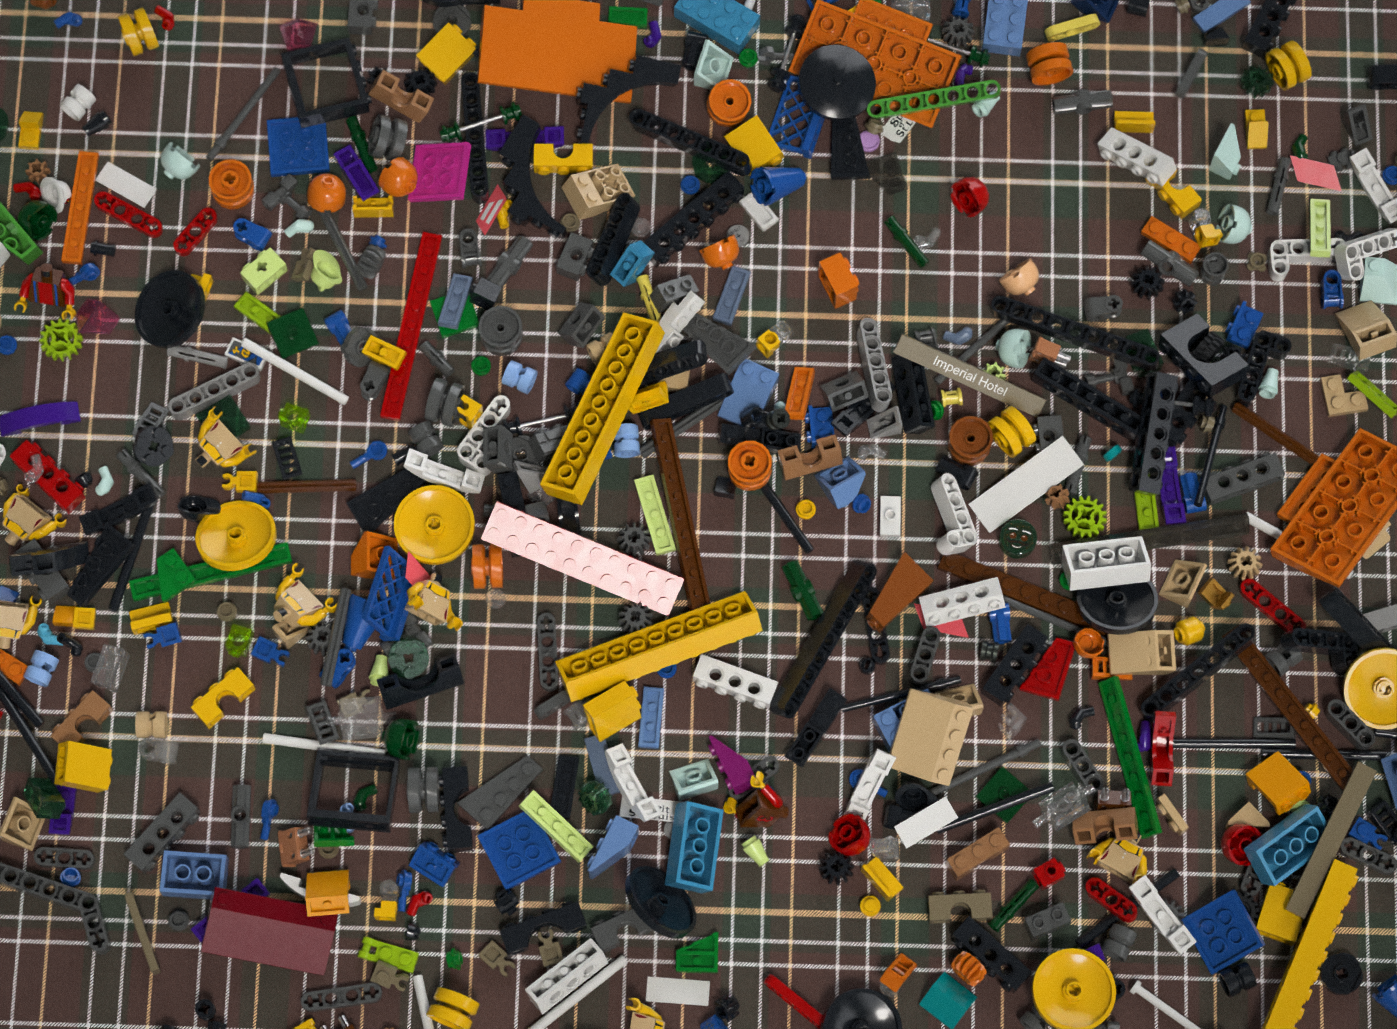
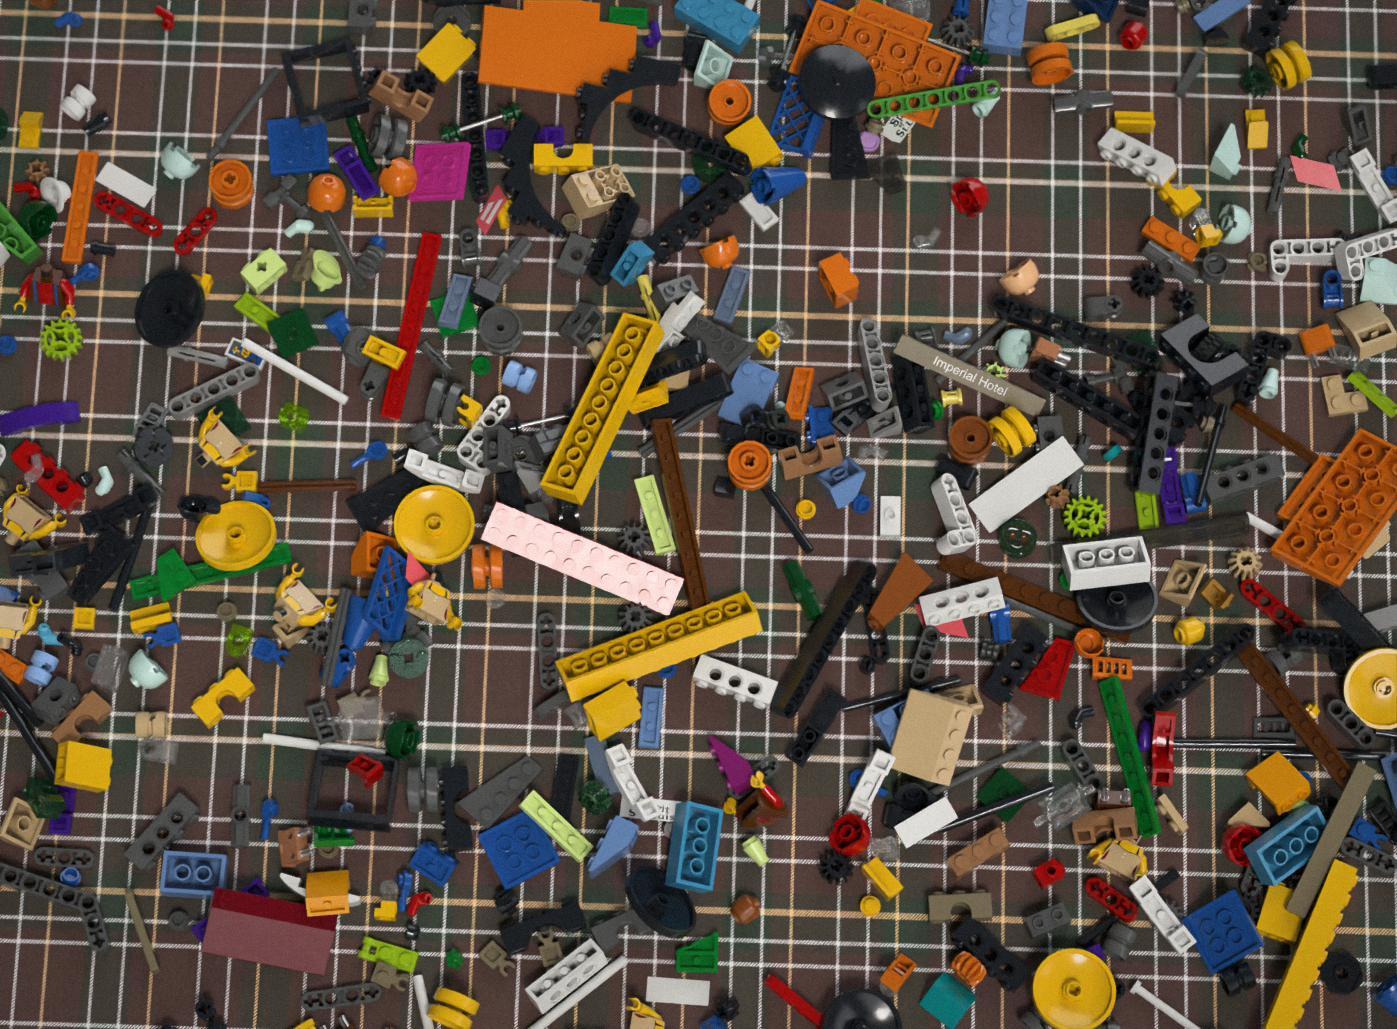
(56, 701): none -> dark grey brick
(63, 616): light orange slope -> none
(95, 318): clear pink slope -> none
(139, 31): yellow wheel -> none
(146, 671): none -> light aqua cylinder
(254, 235): blue piece -> none
(281, 442): black slope -> none
(297, 34): clear pink slope -> none
(361, 797): dark green arm -> none
(367, 769): none -> red slope
(399, 691): black arch -> none
(578, 381): blue piece -> none
(626, 441): light blue wheel -> none
(694, 779): light aqua slope -> none
(741, 234): light grey piece -> none
(745, 909): none -> dark orange head
(748, 58): green plate -> none
(900, 234): dark green pin -> none
(1007, 912): dark green pin -> none
(1133, 35): none -> red head
(1142, 653): tan slope -> none
(1244, 326): blue bracket -> none
(1318, 341): none -> orange piece
(1320, 228): yellowish green plate -> none

